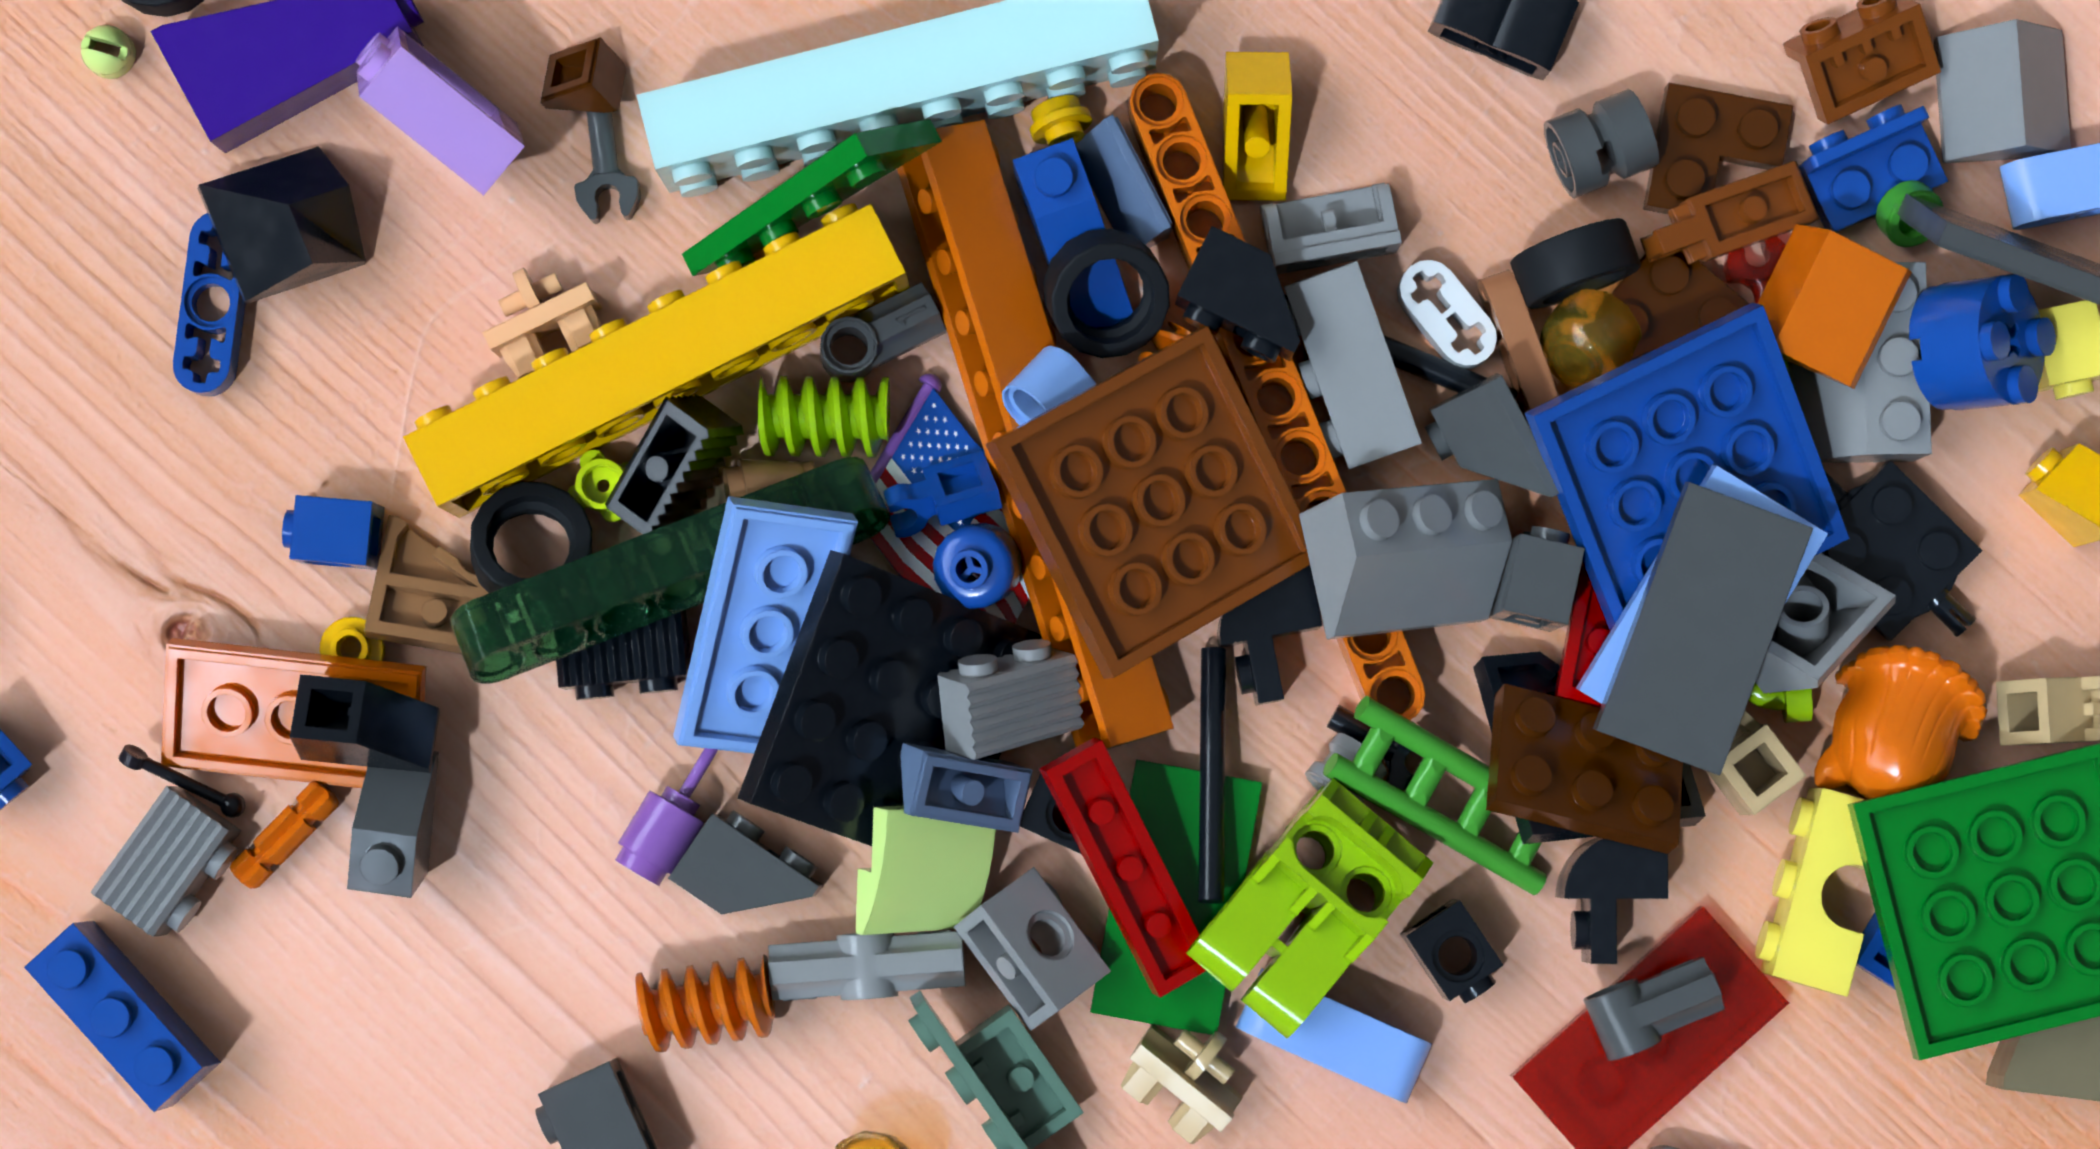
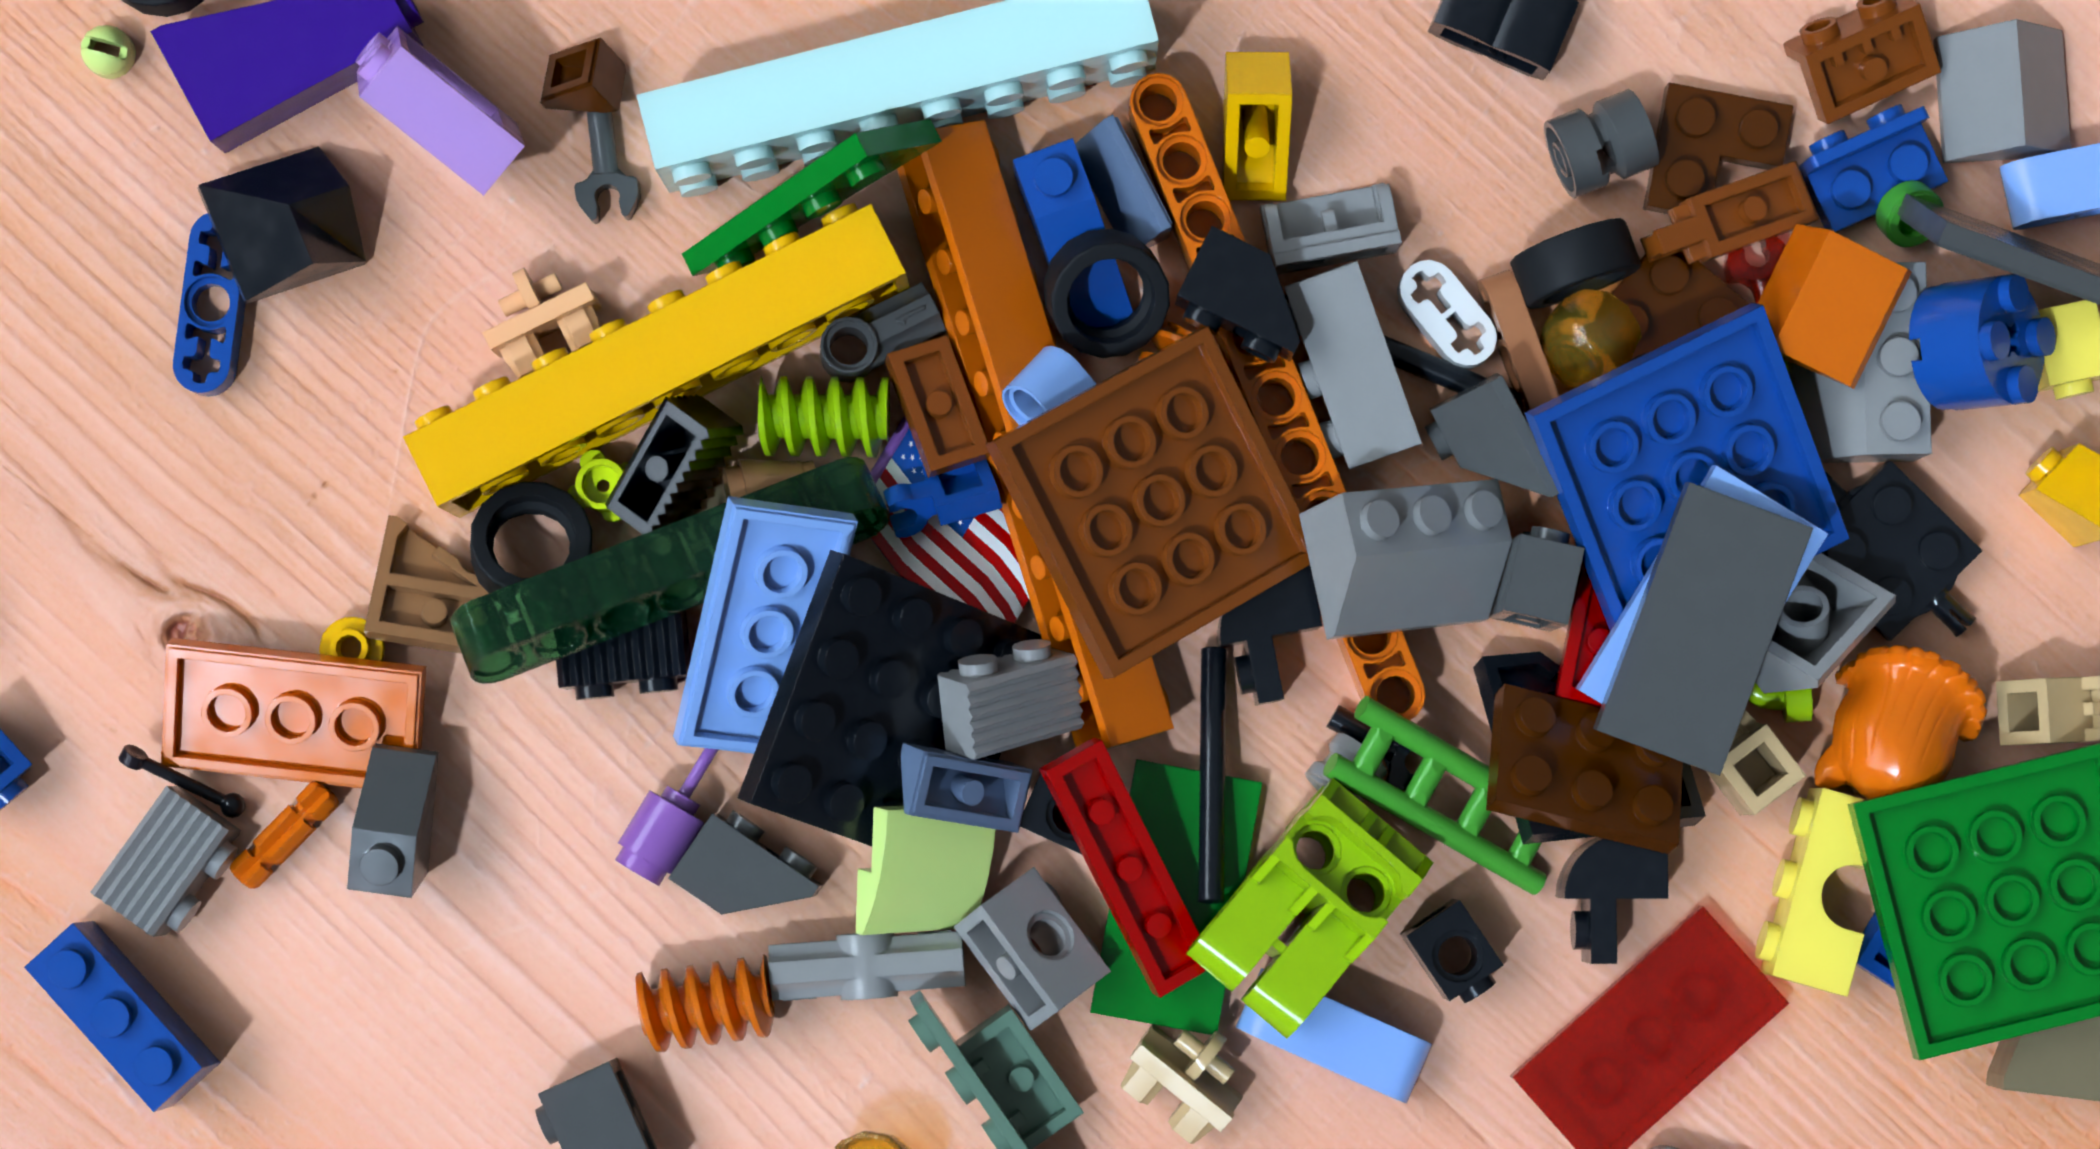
(334, 532): blue brick -> none
(362, 725): black slope -> none
(937, 406): none -> dark orange plate
(998, 559): blue head -> none
(1059, 120): yellow plate -> none
(1637, 1013): dark grey piece -> none

